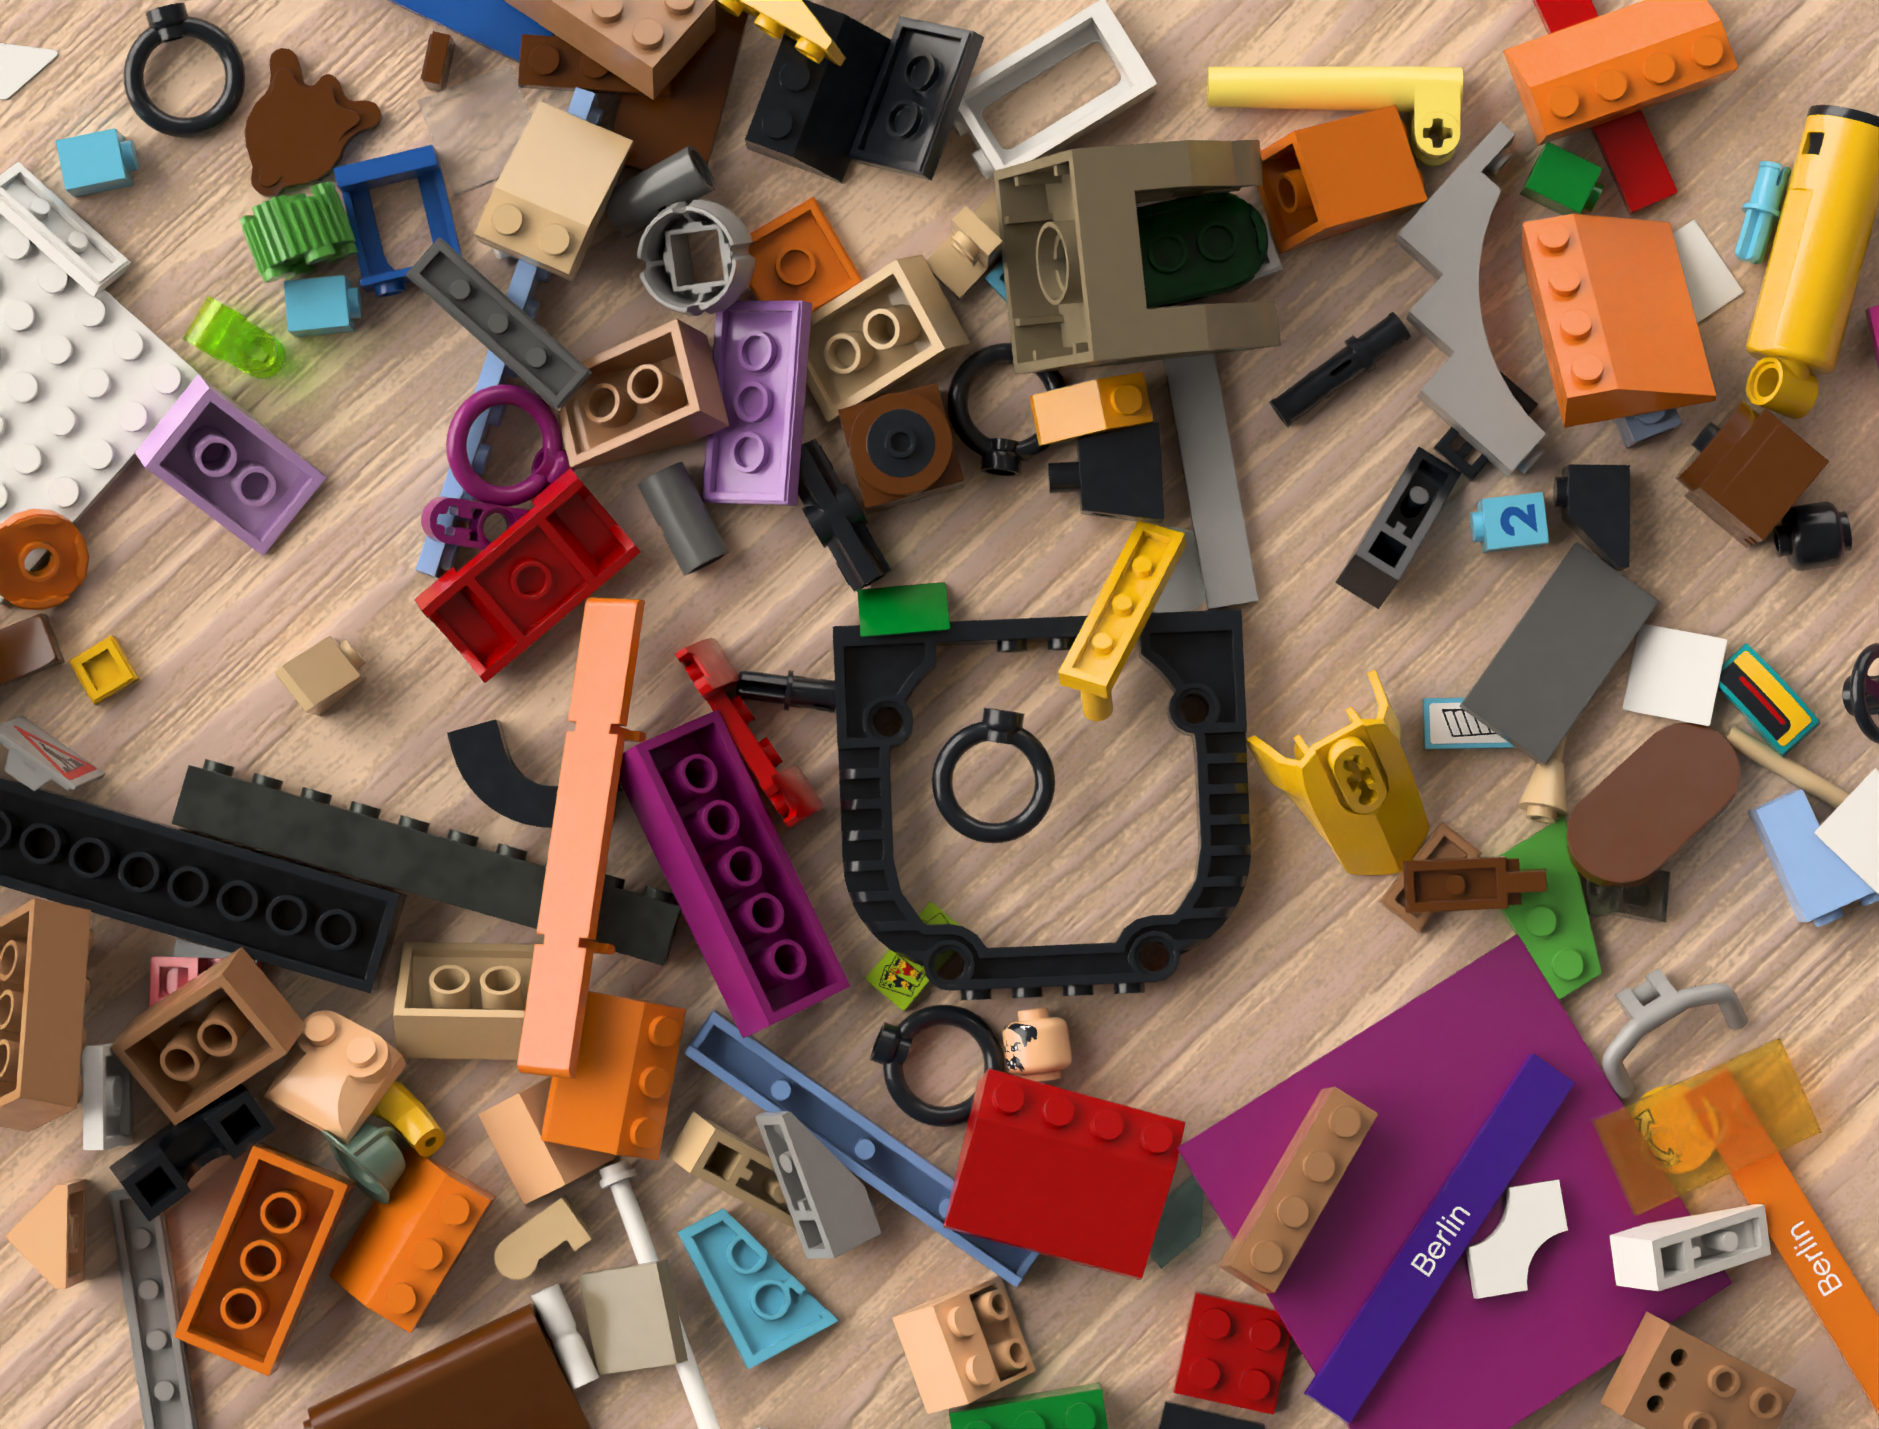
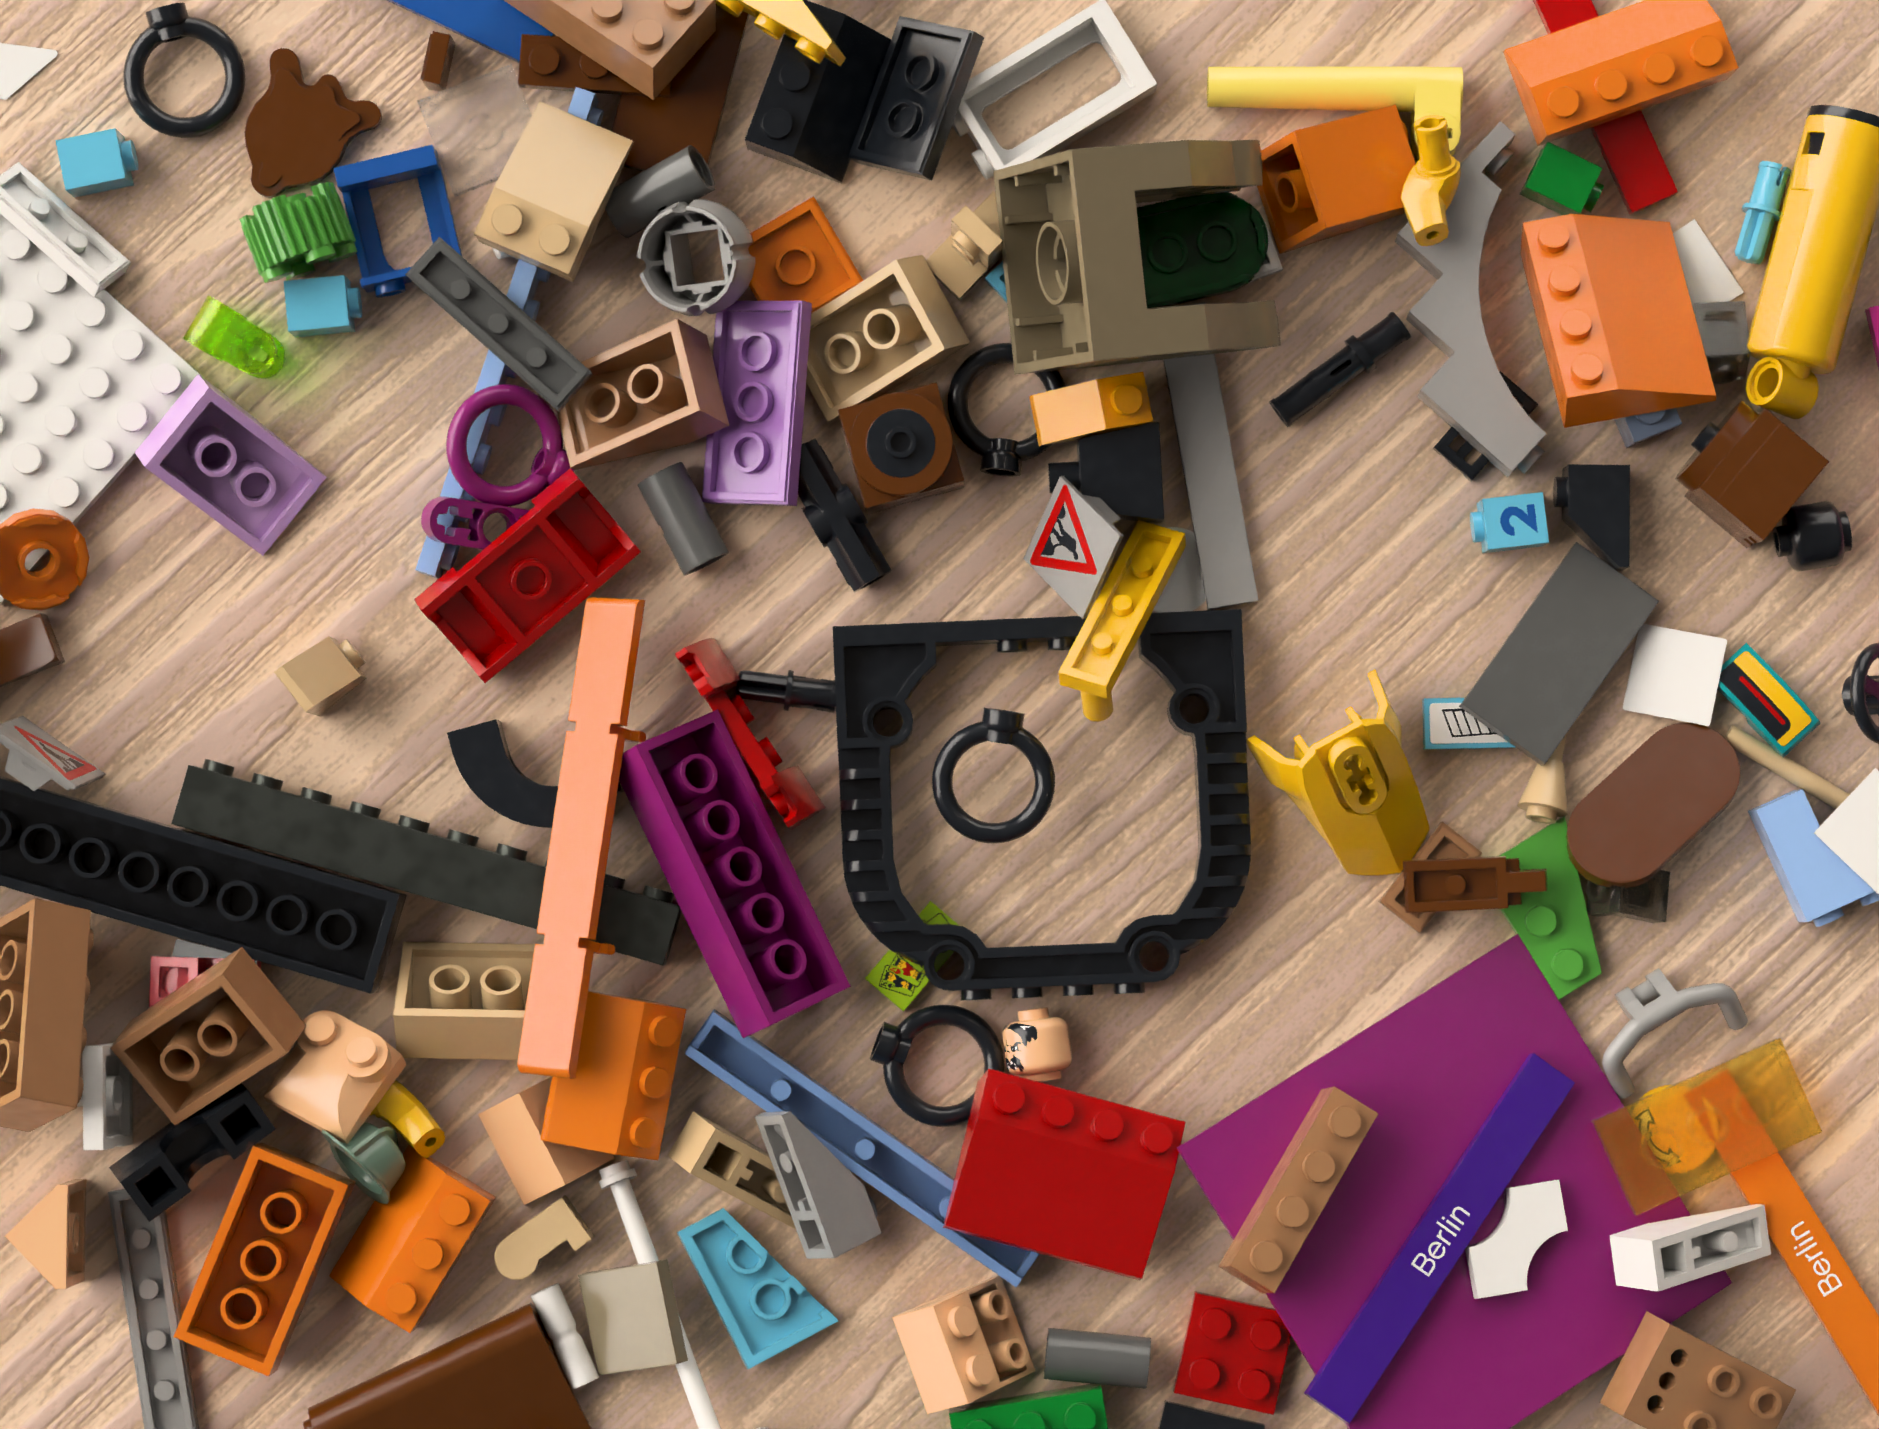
(104, 670): yellow tile -> none
(903, 609): green sticker -> none
(1074, 545): none -> light grey piece
(1097, 1358): none -> dark grey pin
(1179, 1222): clear light blue tile -> none
(1398, 528): black slope -> none
(1431, 182): none -> yellow arm
(1724, 339): none -> clear smoke bracket

